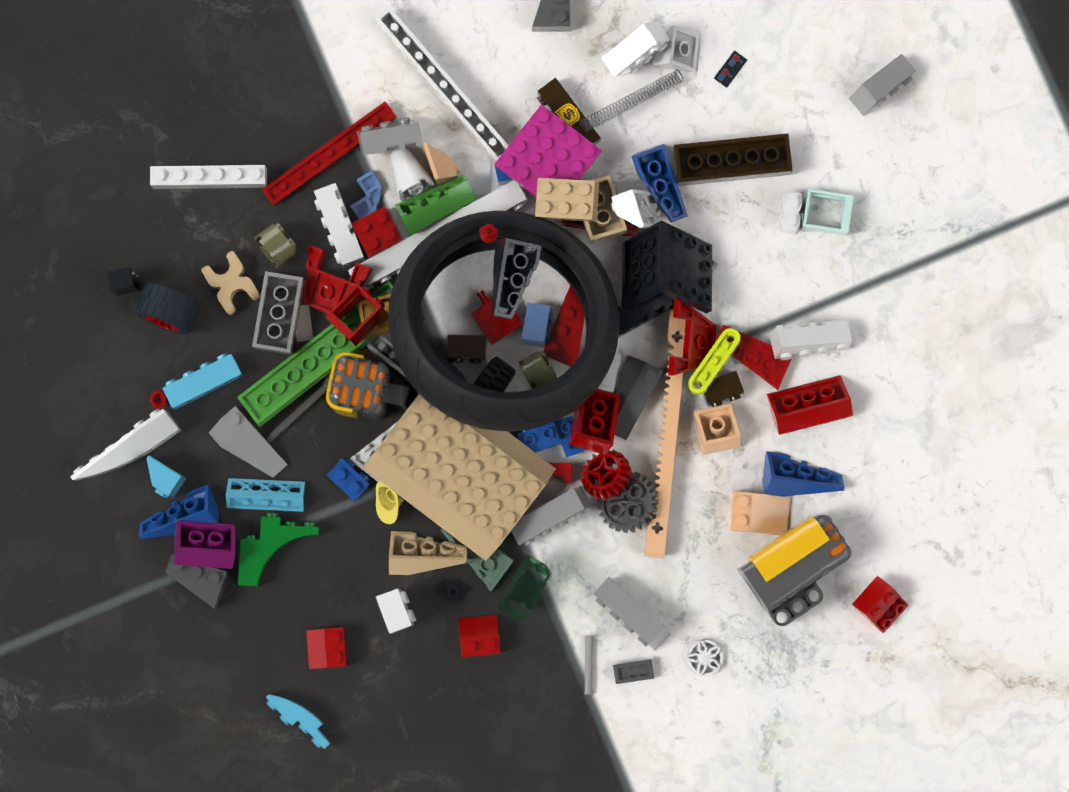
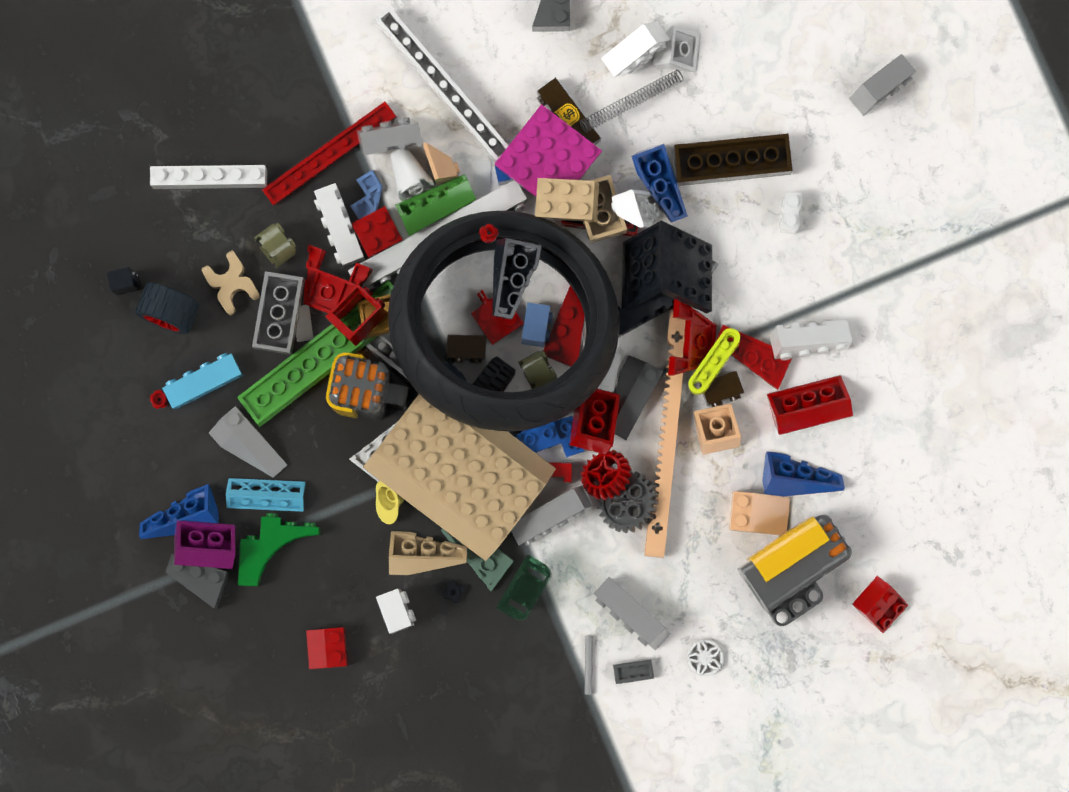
(131, 446): white wedge -> none
(164, 478): medium azure slope -> none
(294, 712): medium azure slope -> none
(299, 411): dark grey piece -> none
(348, 479): blue bracket -> none
(479, 636): red slope -> none
(730, 69): black sticker -> none
(846, 211): light aqua window -> none

